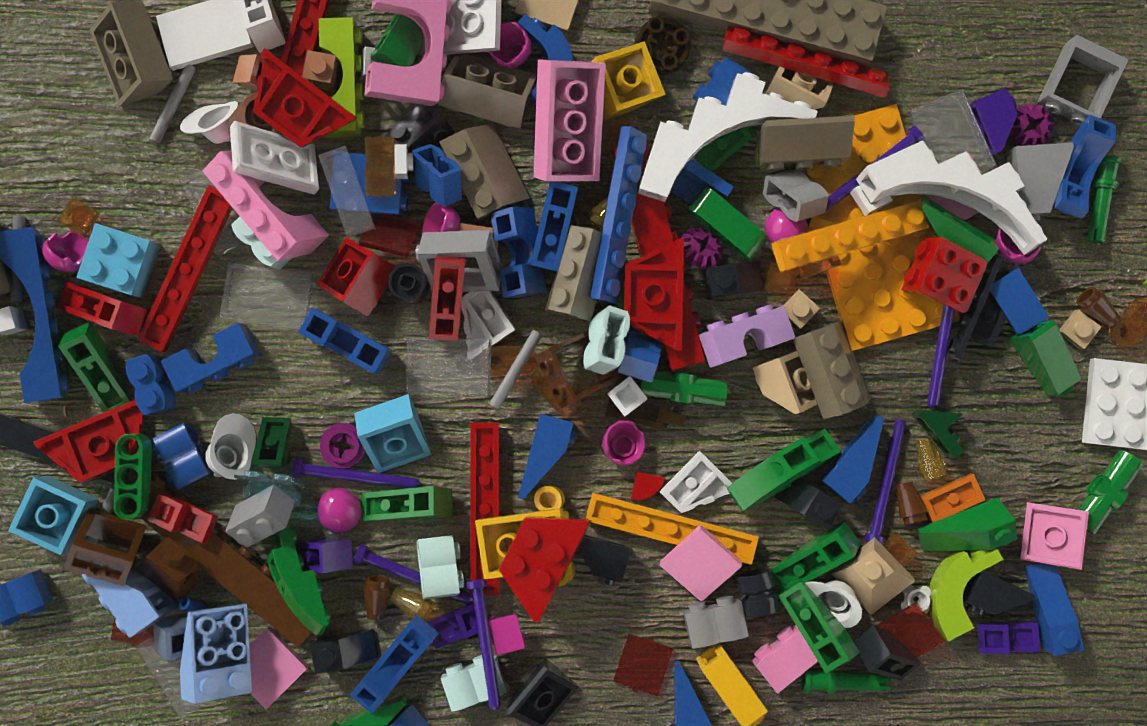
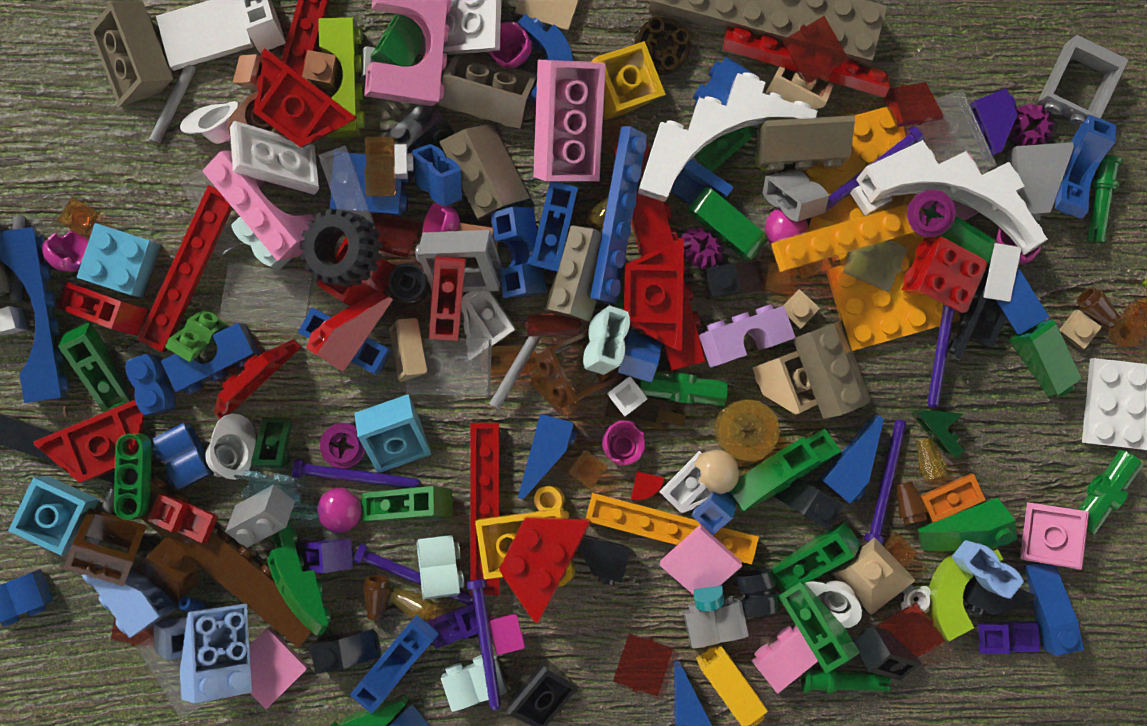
(196, 335): none -> bright green slope
(257, 371): none -> red wing
(321, 243): none -> black tyre
(344, 333): none -> red slope
(407, 349): none -> tan slope
(551, 325): none -> clear red piece
(587, 469): none -> clear orange plate
(709, 598): none -> teal tile
(715, 511): none -> blue panel
(718, 471): none -> tan hair
(732, 440): none -> clear yellow wheel
(815, 50): none -> clear red piece
(876, 264): none -> clear light blue piece
(912, 104): none -> clear red piece
(935, 226): none -> magenta gear
(987, 568): none -> light blue brick
(1002, 272): none -> white sticker

